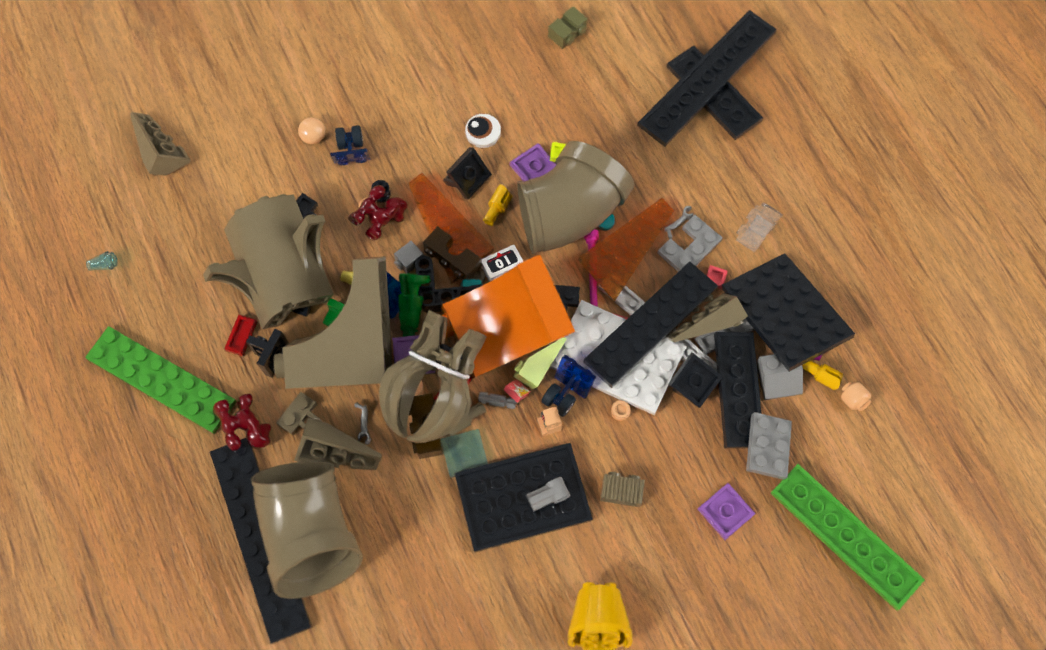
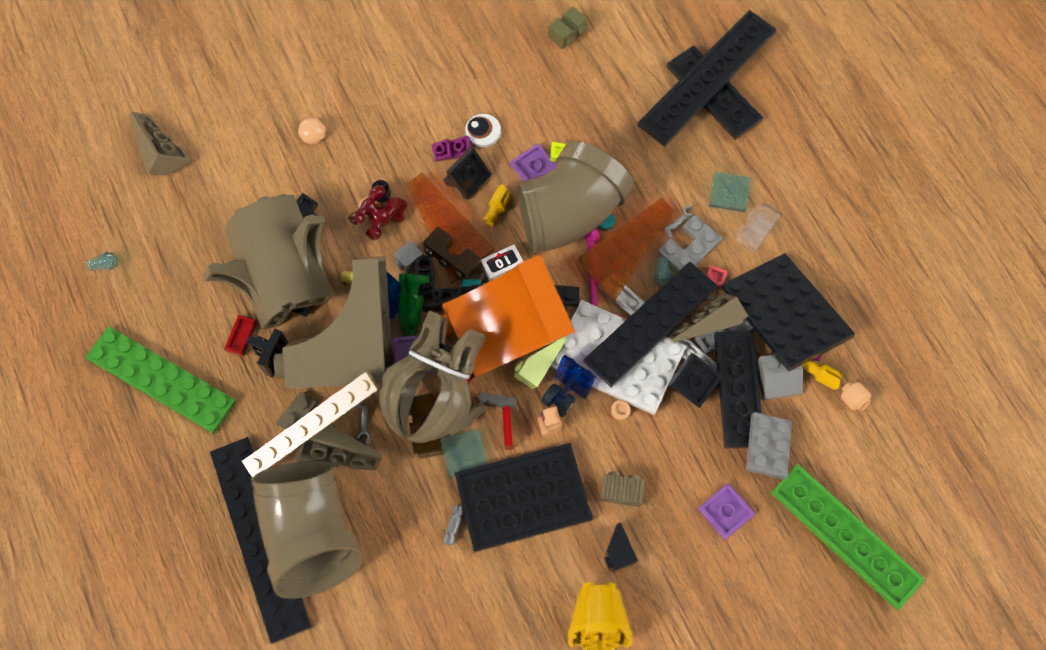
(244, 419): dark red animal -> none
(311, 424): none -> plate
(335, 308): green panel -> none
(354, 137): plate -> none
(449, 149): none -> magenta slope
(453, 525): none -> light grey axle
(507, 428): none -> red tile
(516, 390): coral tile -> none
(554, 491): light grey piece -> none
(619, 551): none -> black slope
(662, 272): none -> clear light blue cone
(729, 192): none -> clear light blue tile

